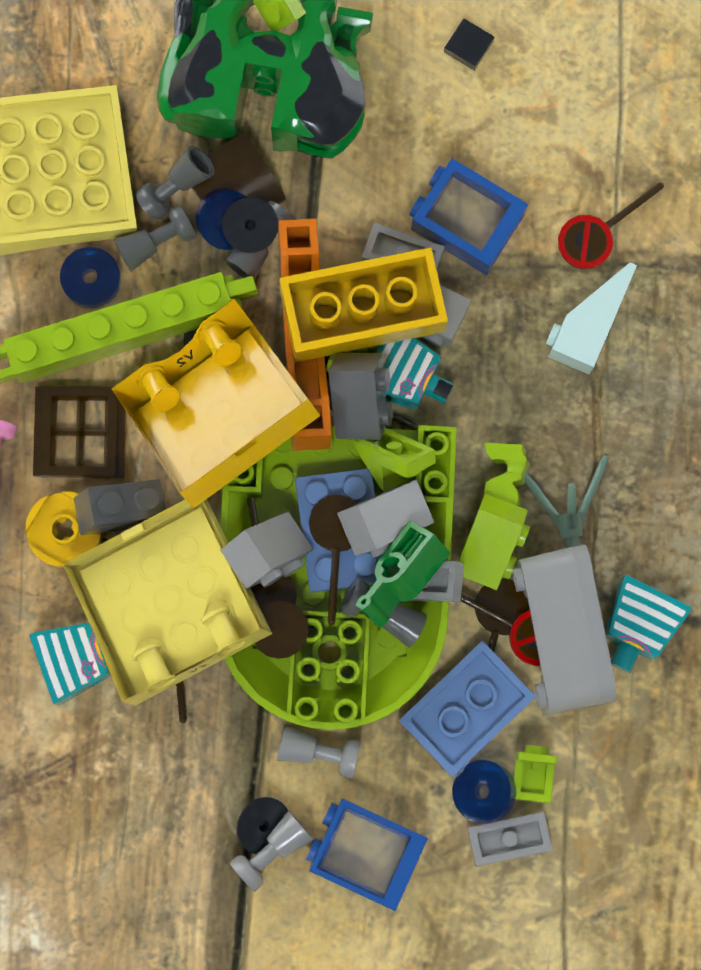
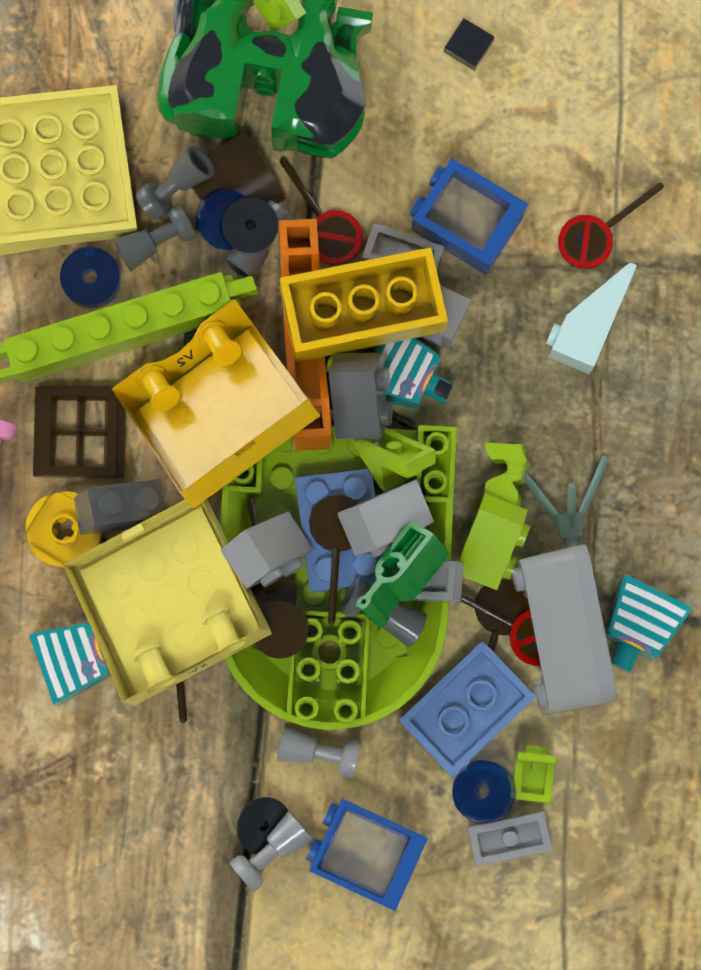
(337, 230): none -> piece

